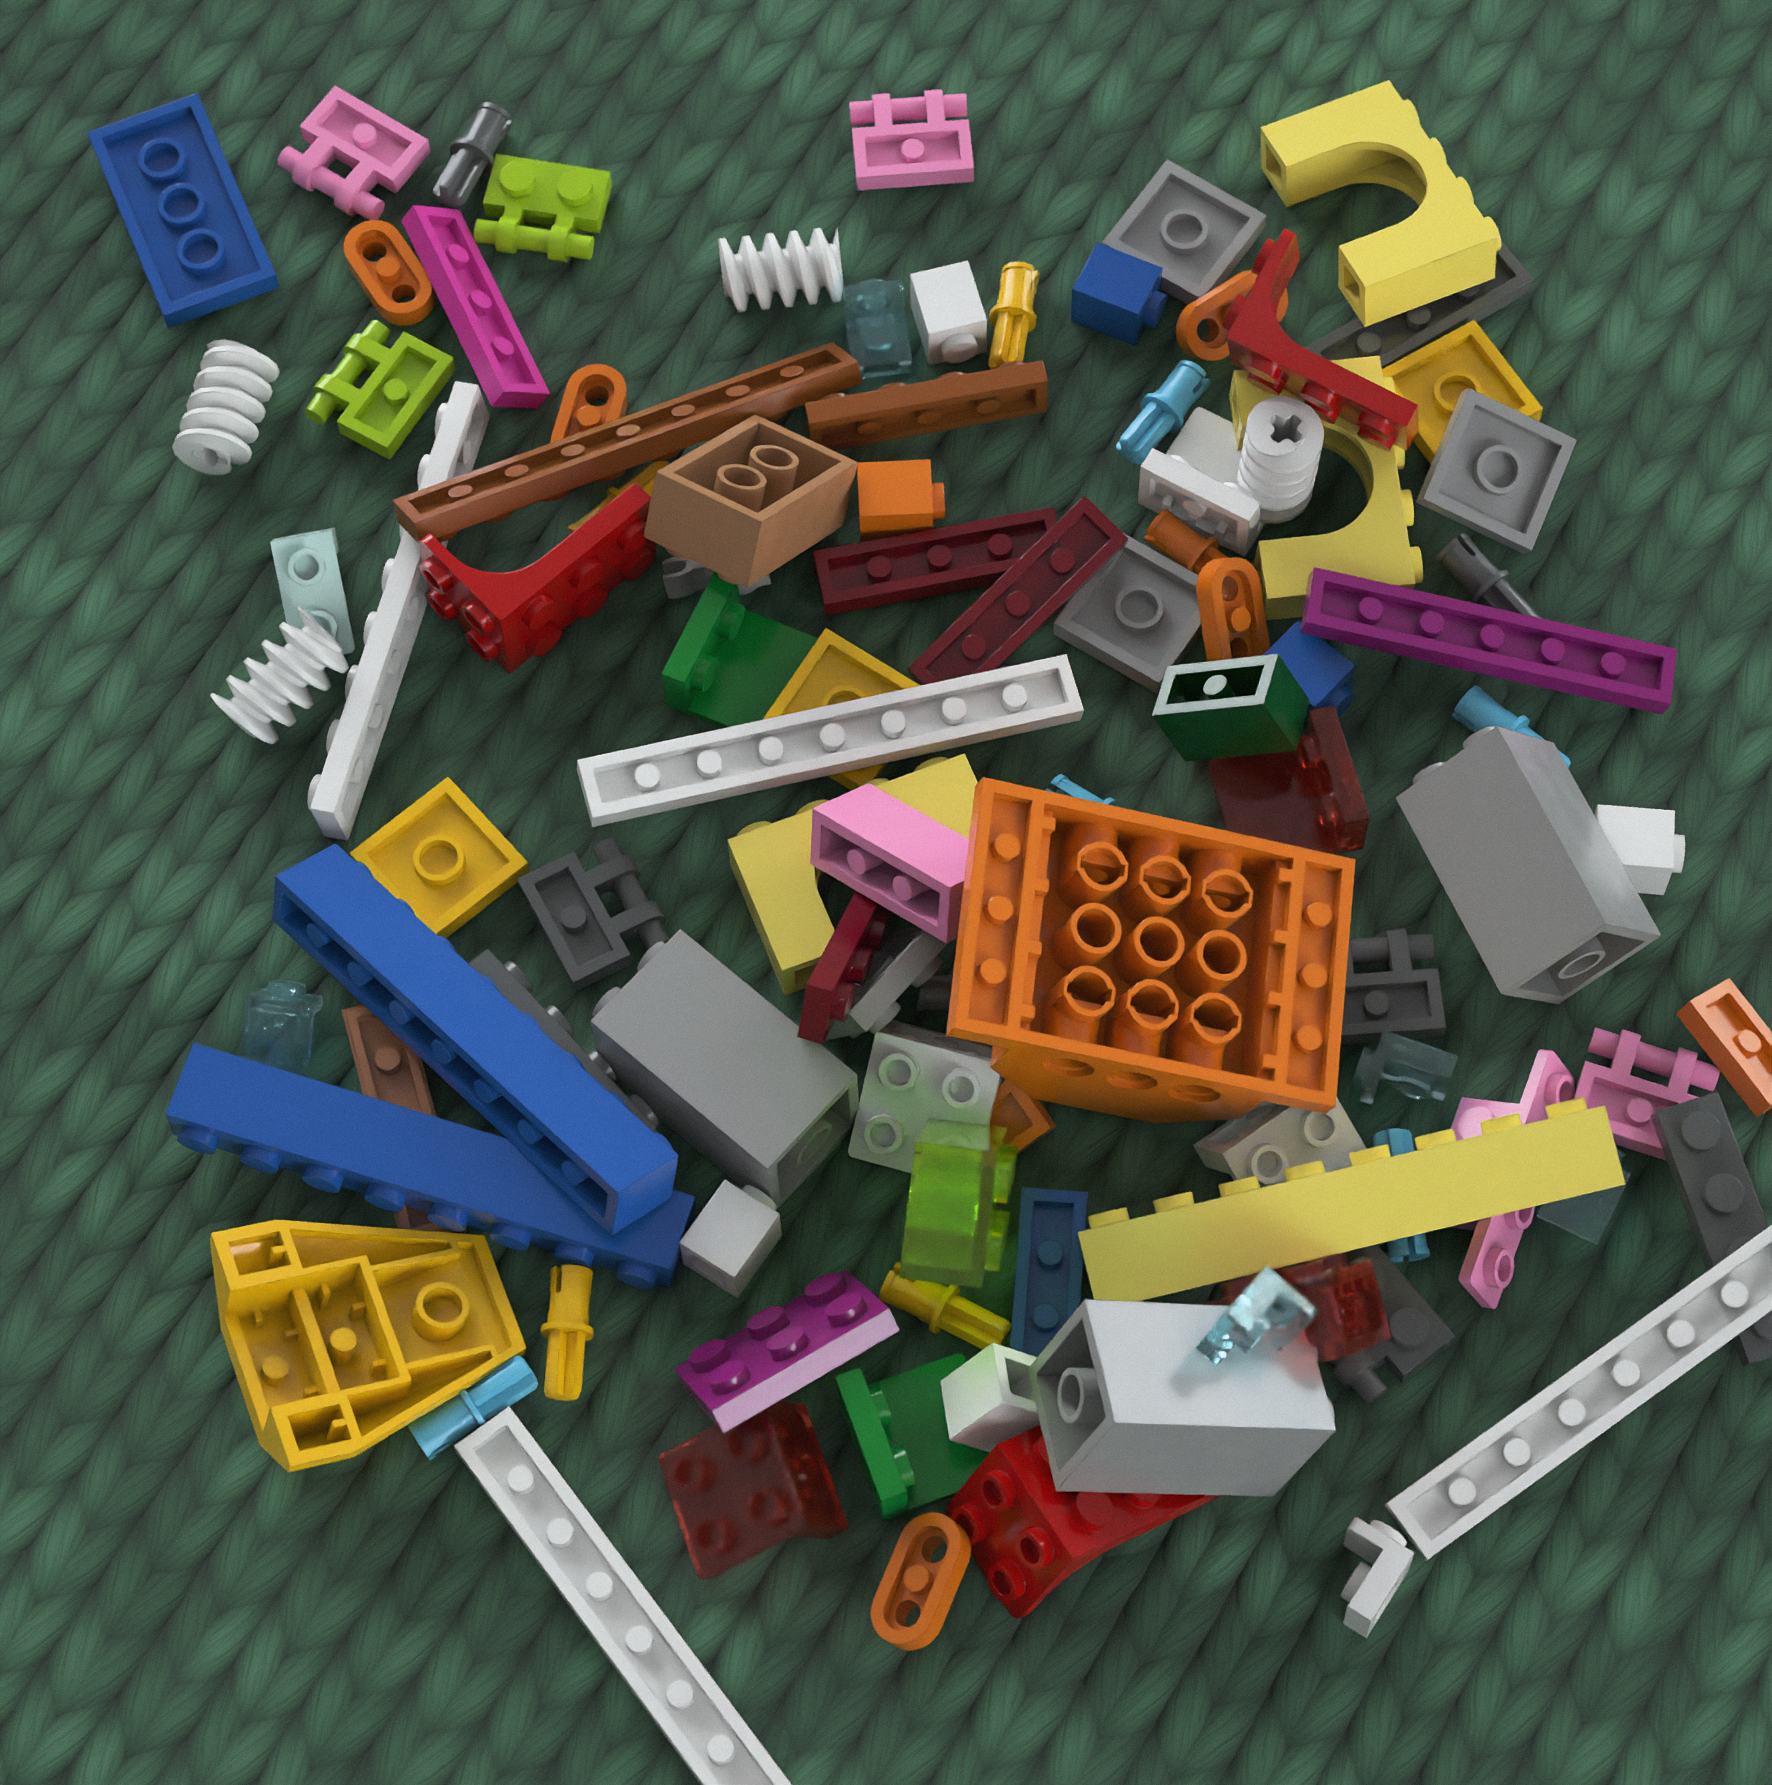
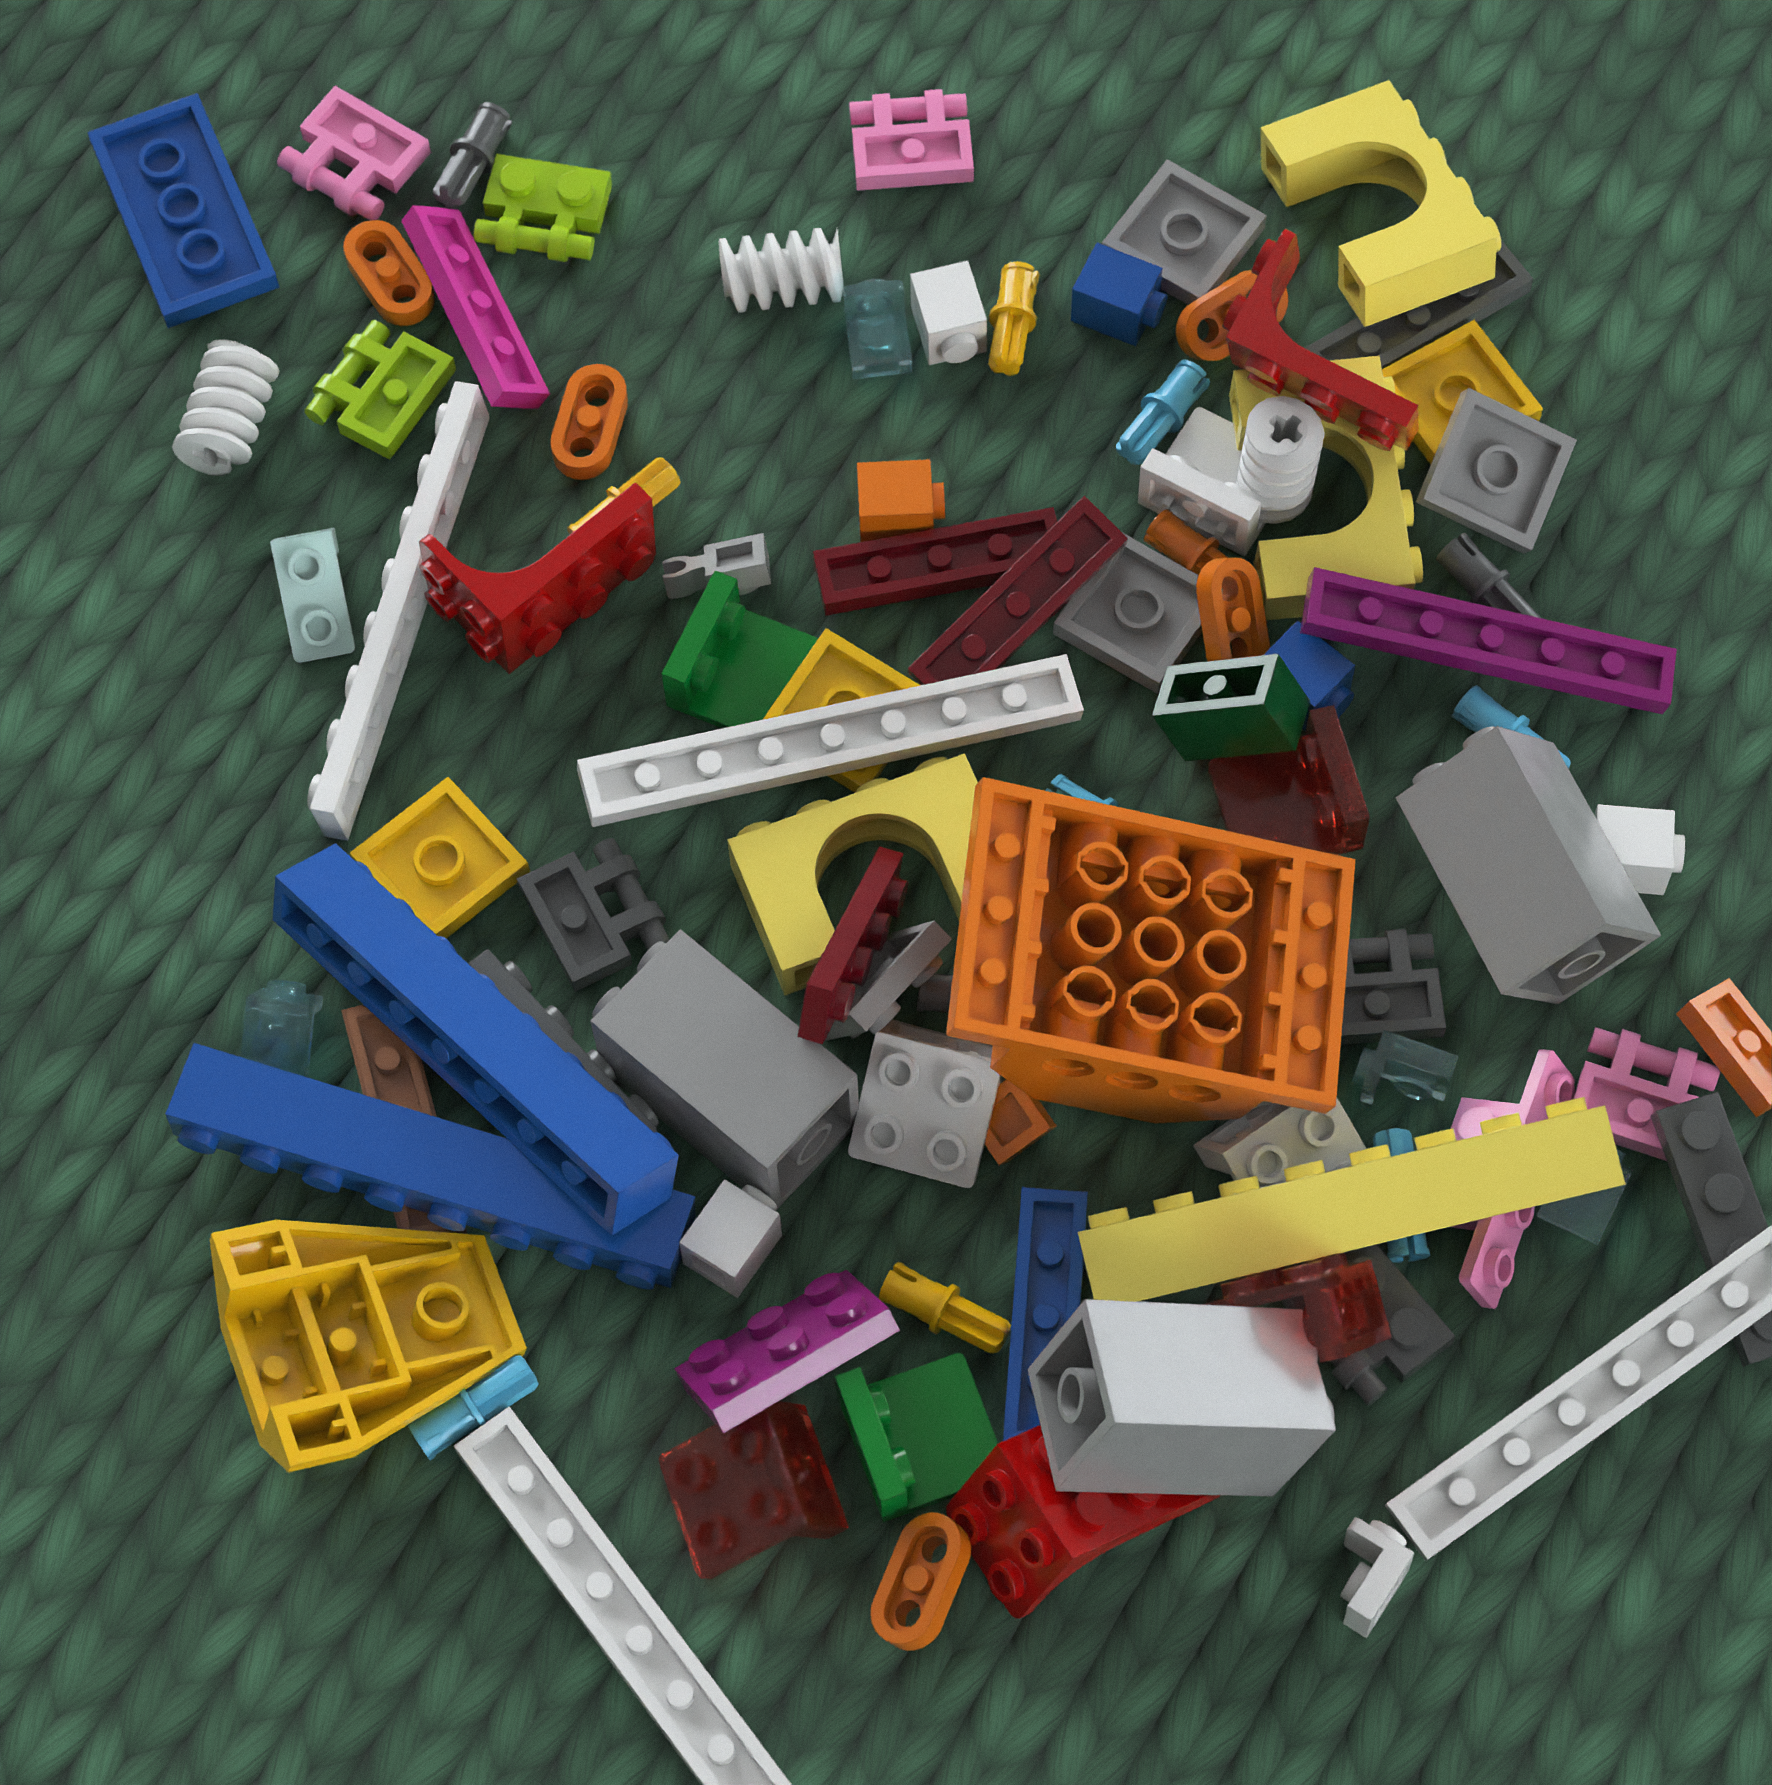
(283, 679): white piece -> none
(567, 1331): yellow axle -> none
(613, 447): dark orange plate -> none
(749, 500): medium nougat brick -> none
(893, 857): bright pink brick -> none
(928, 406): dark orange plate -> none
(954, 1203): clear neon green brick -> none
(990, 1398): white brick -> none
(1264, 1310): clear light blue bracket -> none

